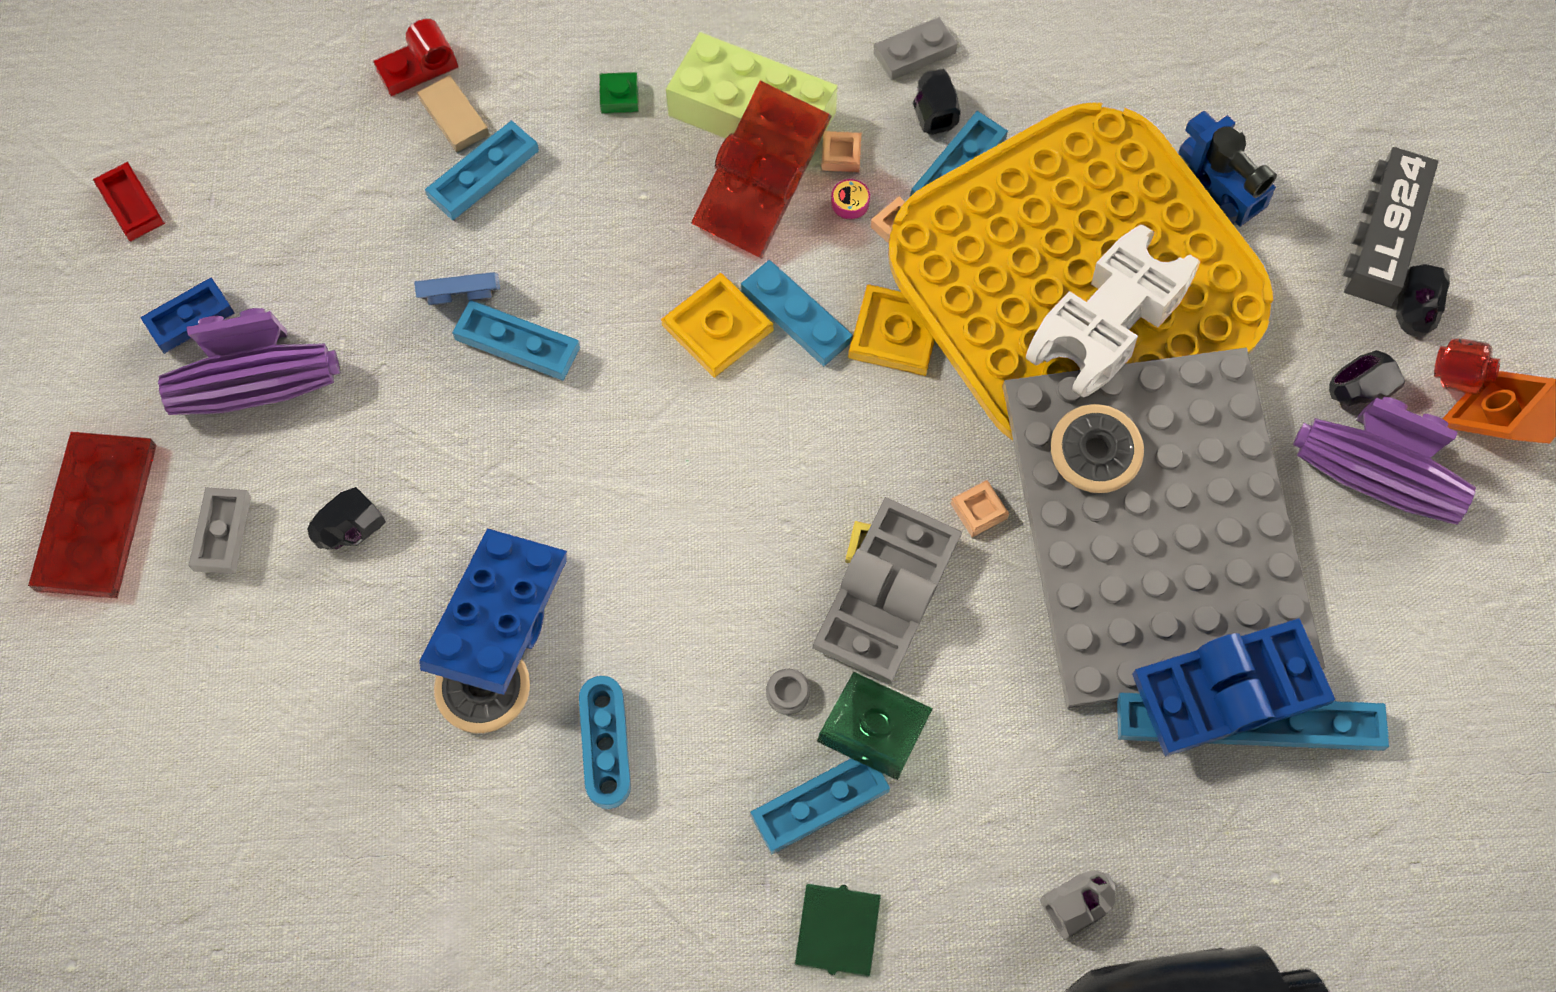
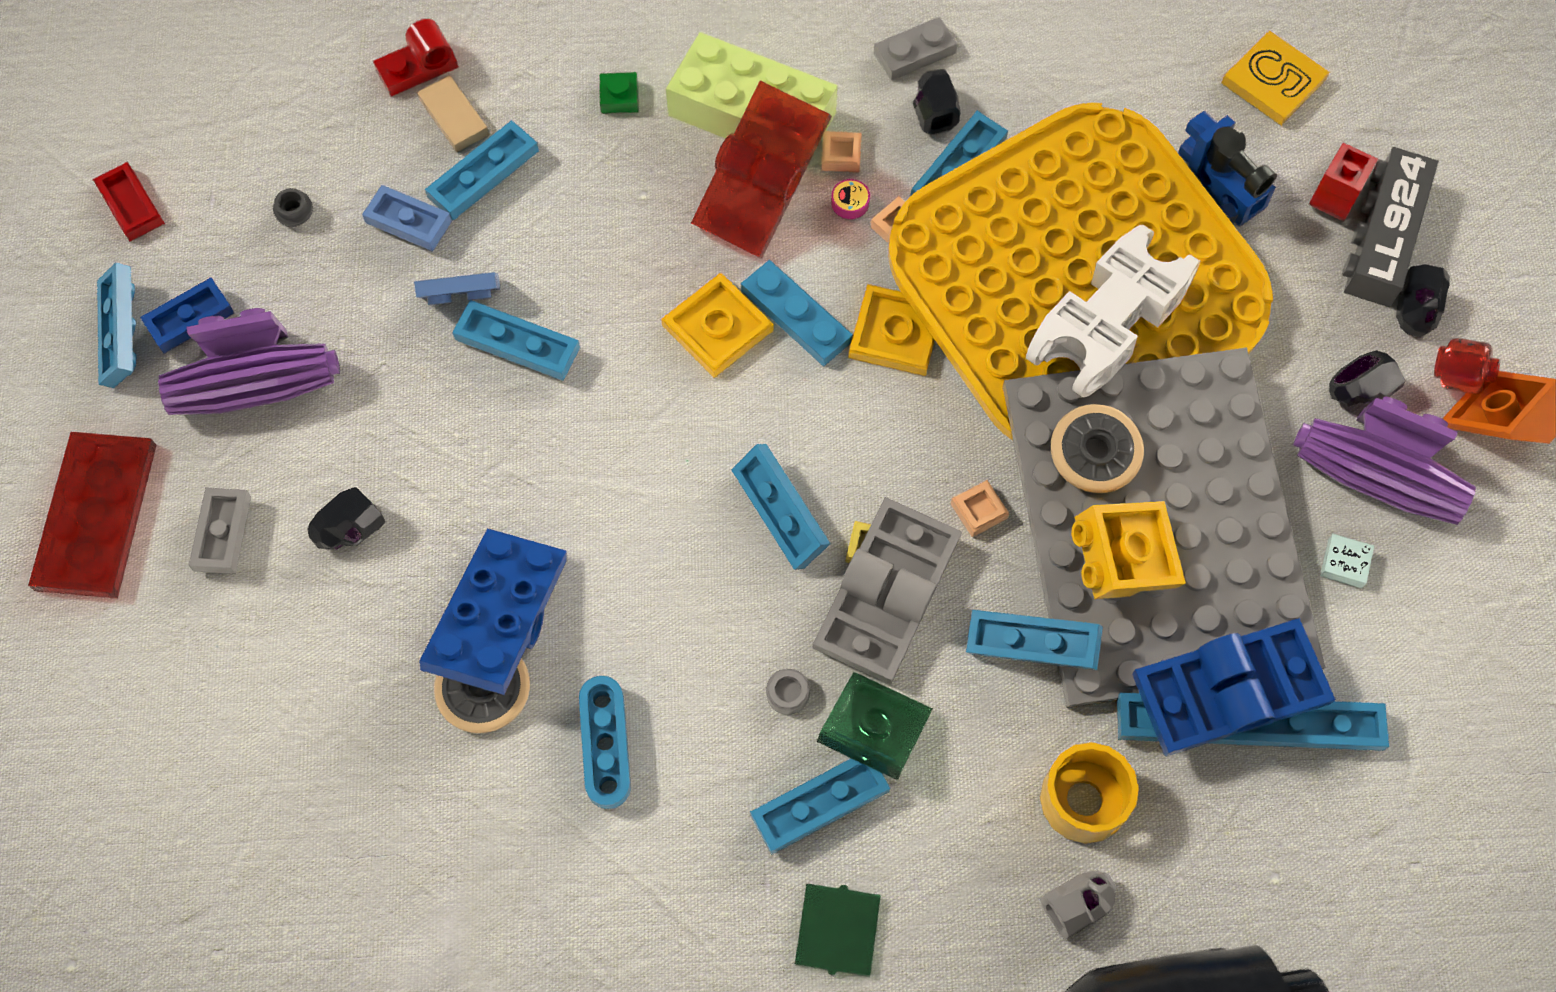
(115, 325): none -> dark azure plate
(290, 199): none -> dark grey plate
(407, 217): none -> medium blue plate
(780, 506): none -> dark azure plate
(1034, 639): none -> dark azure plate
(1103, 770): none -> yellow piece
(1127, 549): none -> yellow plate
(1275, 77): none -> yellow tile
(1343, 181): none -> red plate
(1347, 560): none -> light aqua tile

